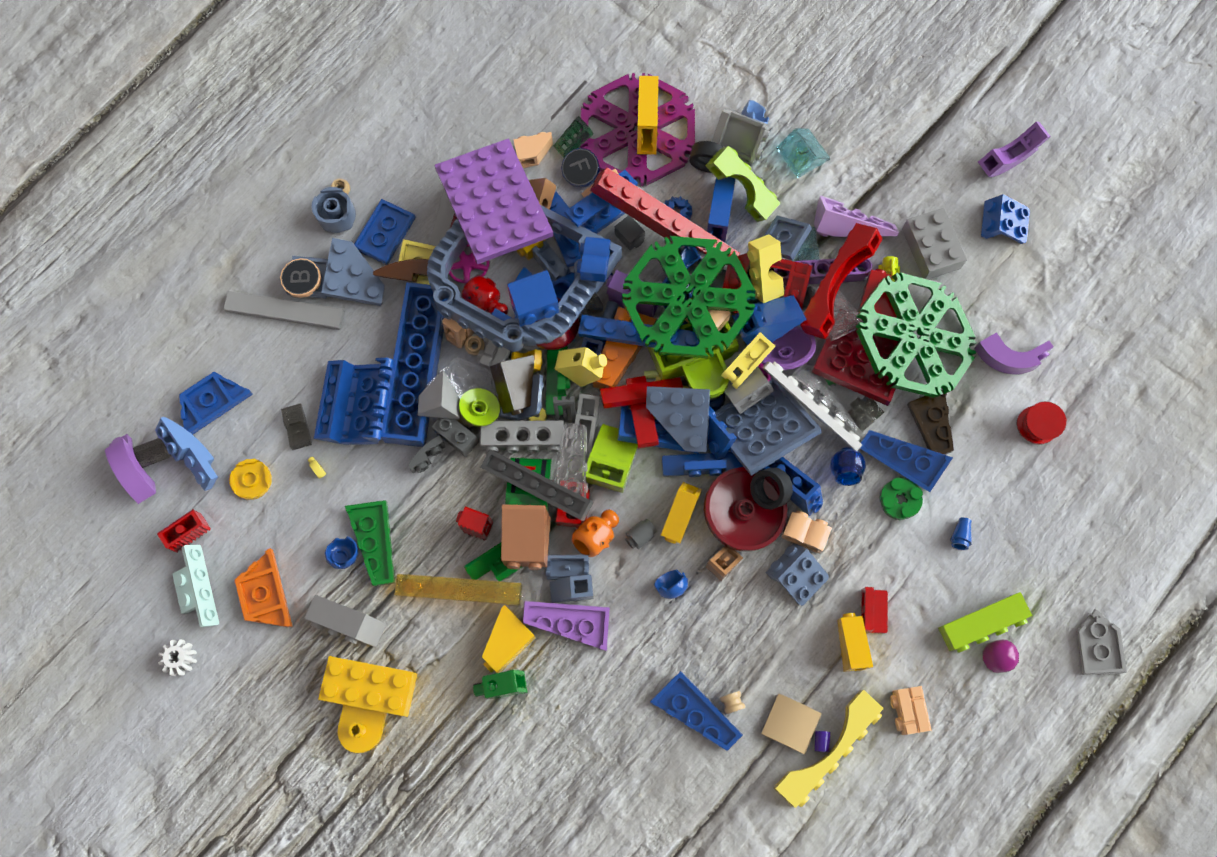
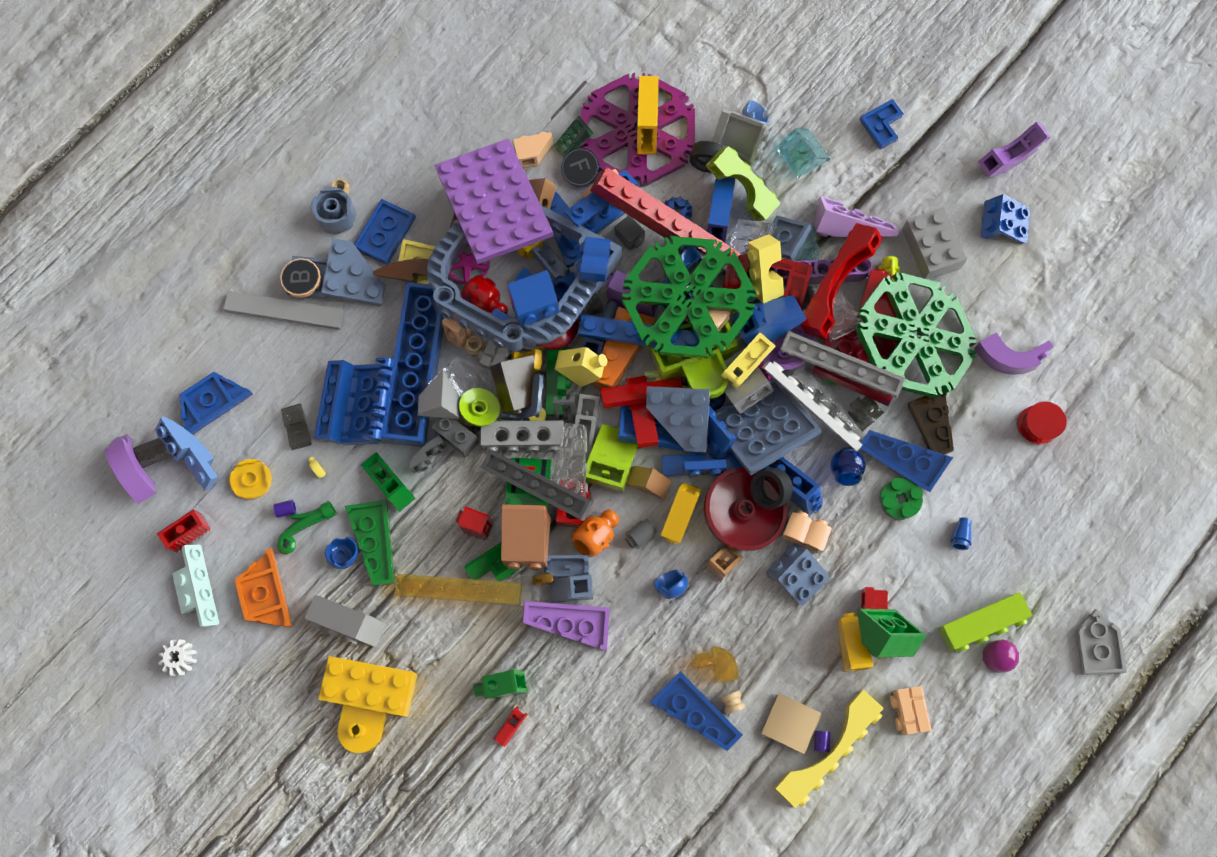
(284, 508): none -> dark purple hinge
(304, 521): none -> green plant
(388, 481): none -> green slope
(506, 641): yellow slope -> none
(507, 730): none -> red bar
(543, 579): none -> pearl gold tile
(649, 481): none -> medium nougat slope
(723, 662): none -> clear yellow brick
(748, 231): none -> clear wing
(842, 364): none -> light grey tile
(878, 122): none -> blue plate
(888, 633): none -> green slope

